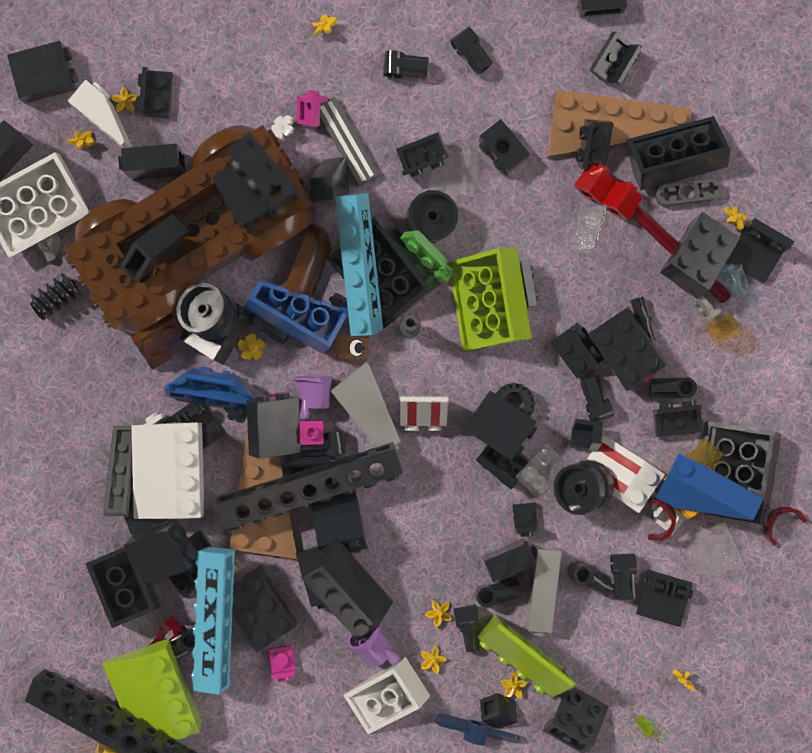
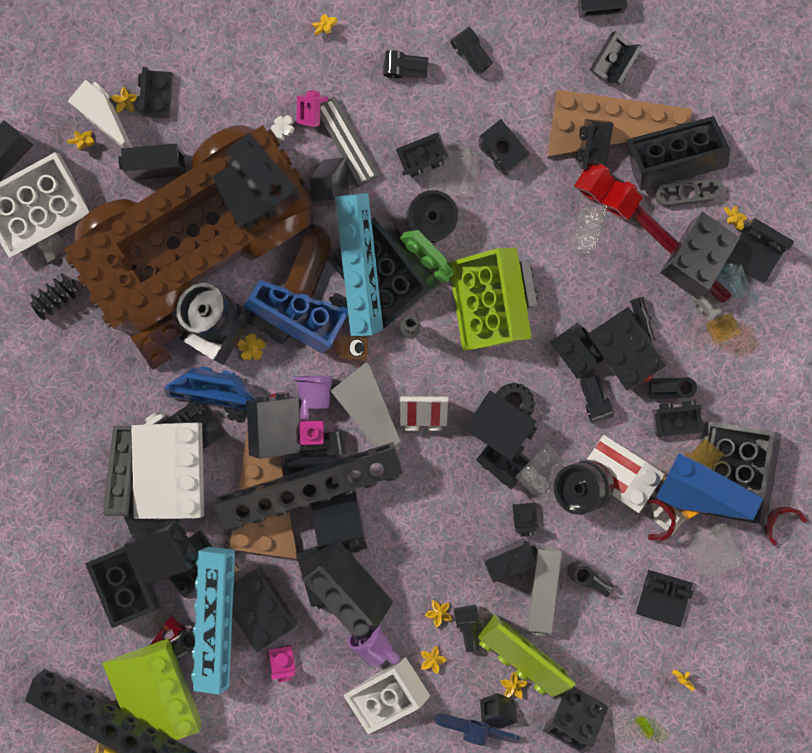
(42, 71): black brick -> none
(154, 248): black brick -> none
(500, 592): black piece -> none
(586, 435): black panel -> none
(623, 572): black piece -> none

